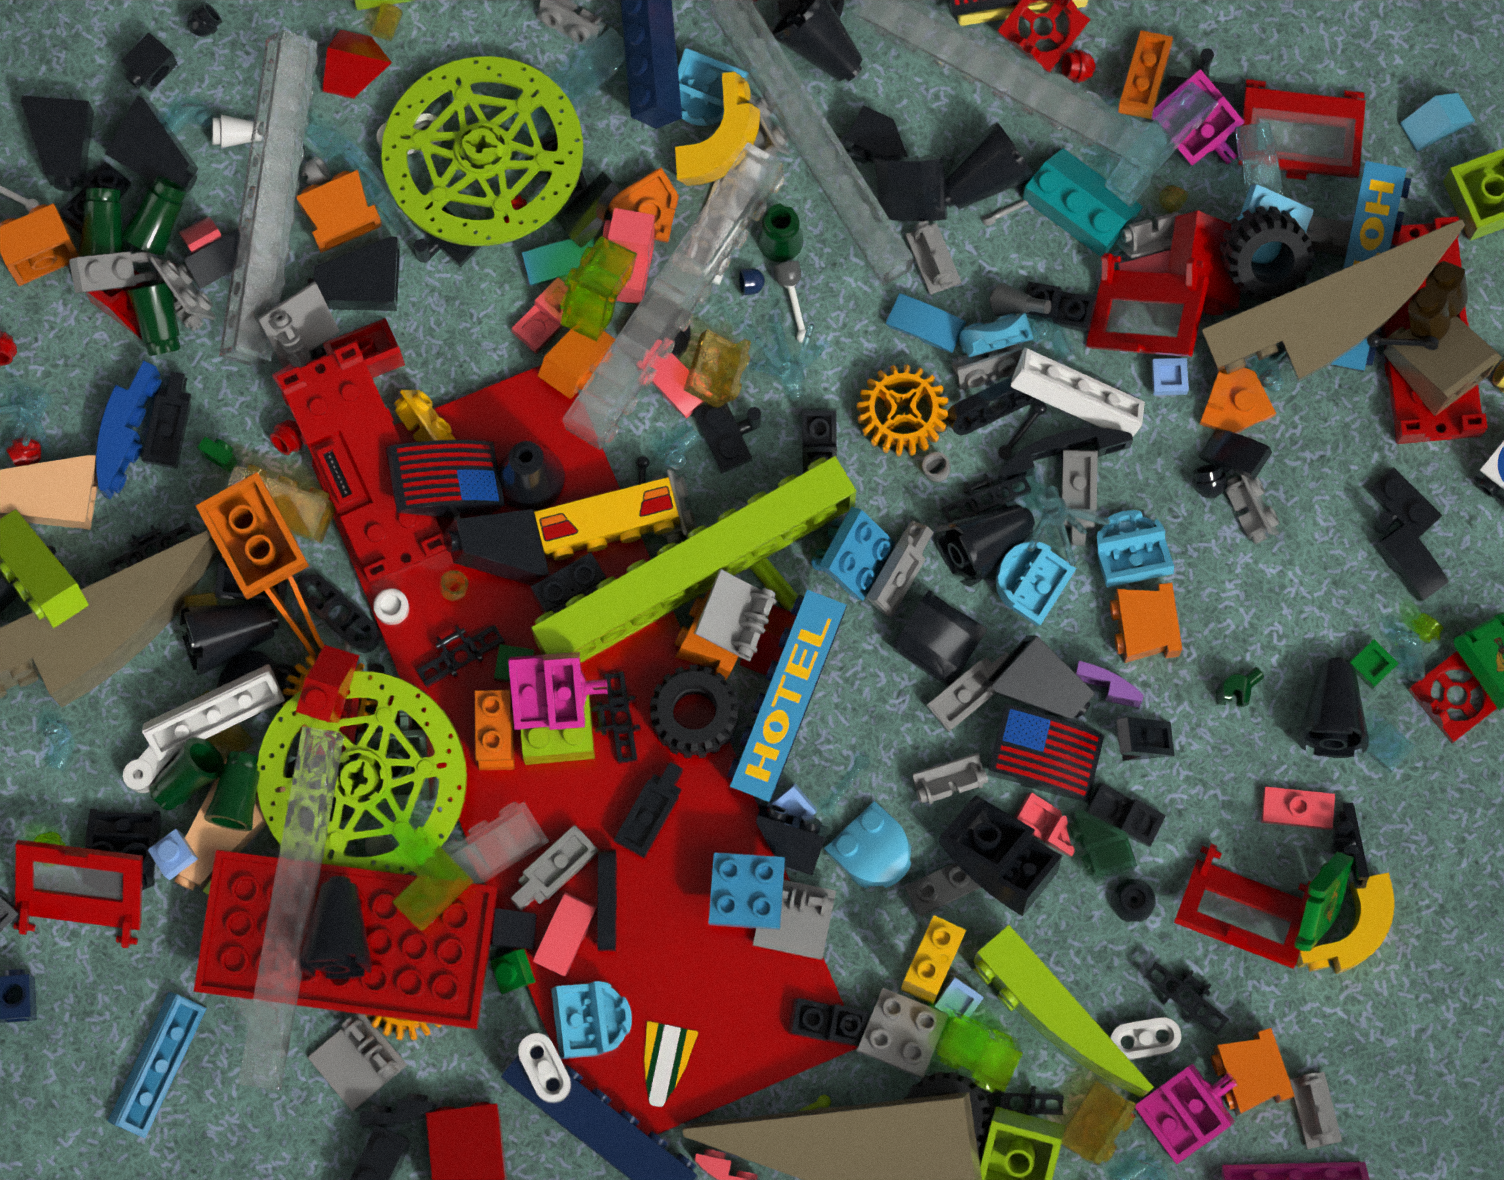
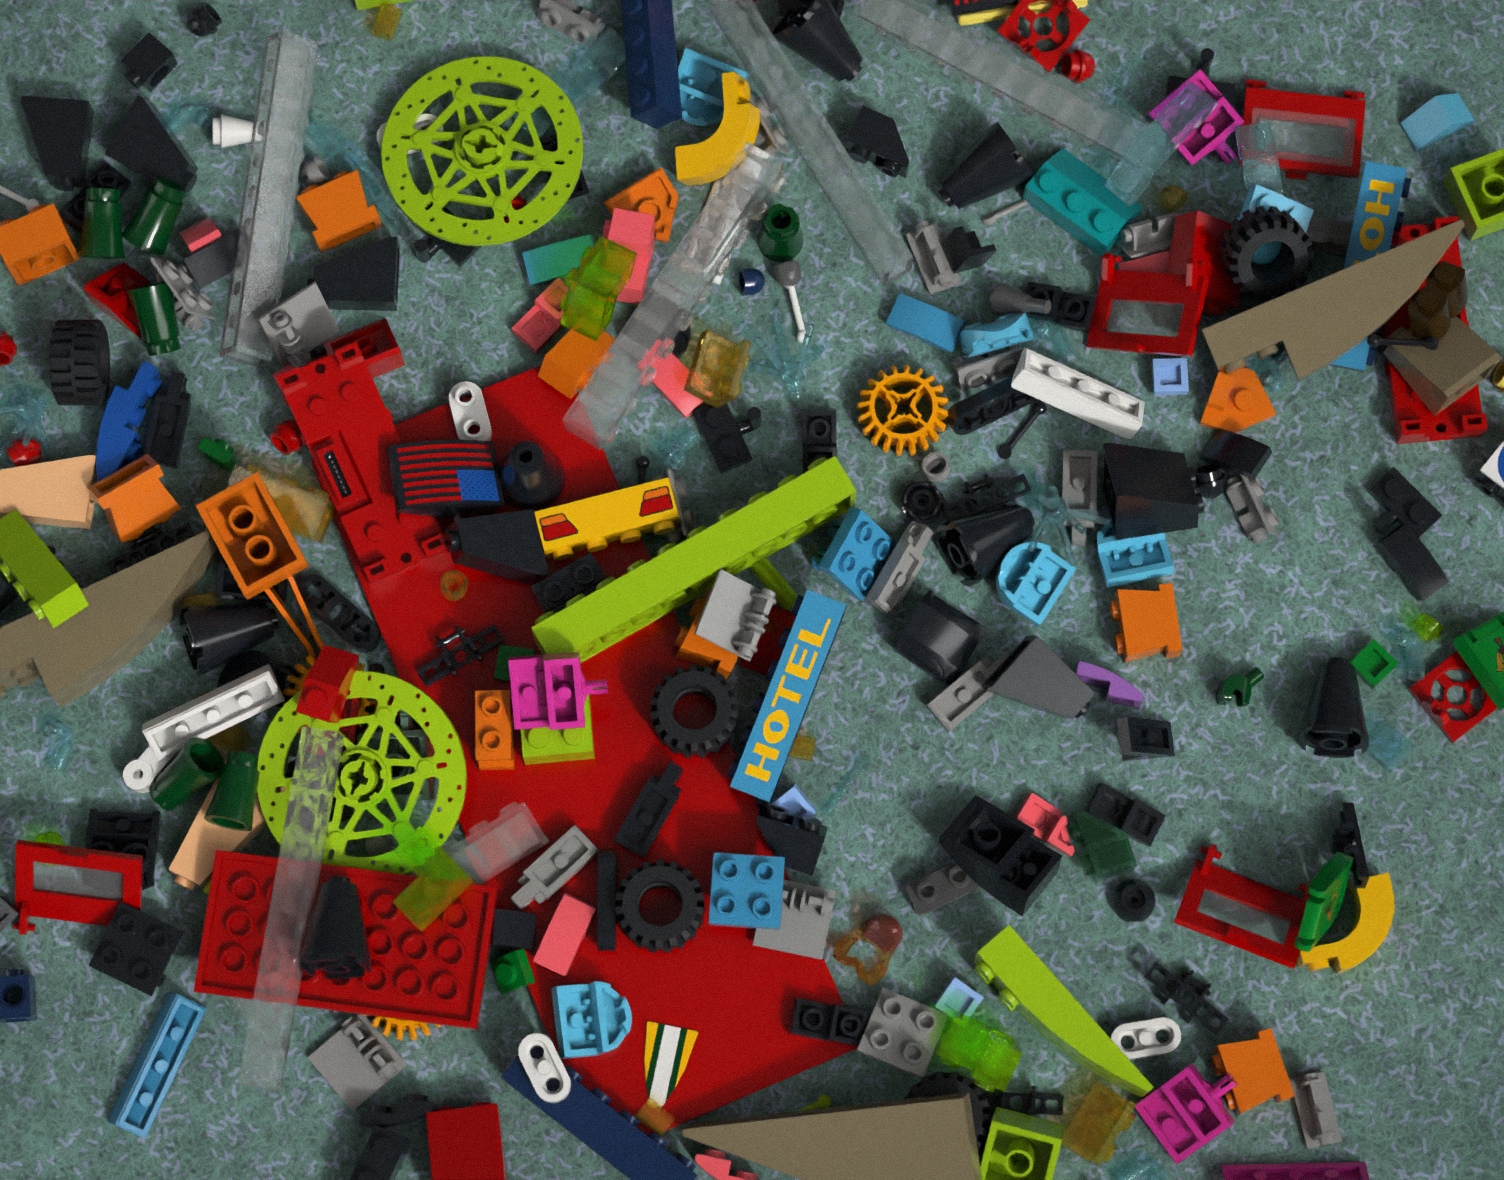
(79, 362): none -> black tyre
(109, 271): light grey hinge -> none
(134, 498): none -> orange hips
(136, 949): none -> black hinge
(172, 854): light blue plate -> none
(352, 64): red slope -> none
(391, 606): white tile -> none
(415, 410): yellow hinge -> none
(469, 413): none -> white plate
(586, 213): black tile -> none
(618, 728): black piece -> none
(654, 876): none -> black tyre
(655, 1117): none -> clear yellow hinge
(803, 747): none -> clear yellow hinge
(872, 849): medium azure slope -> none
(883, 933): none -> clear orange piece
(911, 187): black slope -> none
(922, 491): none -> black plate
(933, 959): yellow window -> none
(949, 777): light grey hinge -> none
(965, 251): none -> black panel
(1045, 753): slope -> none
(1104, 440): black slope -> none
(1145, 74): orange plate -> none
(1149, 491): none -> black slope
(1298, 808): coral plate -> none

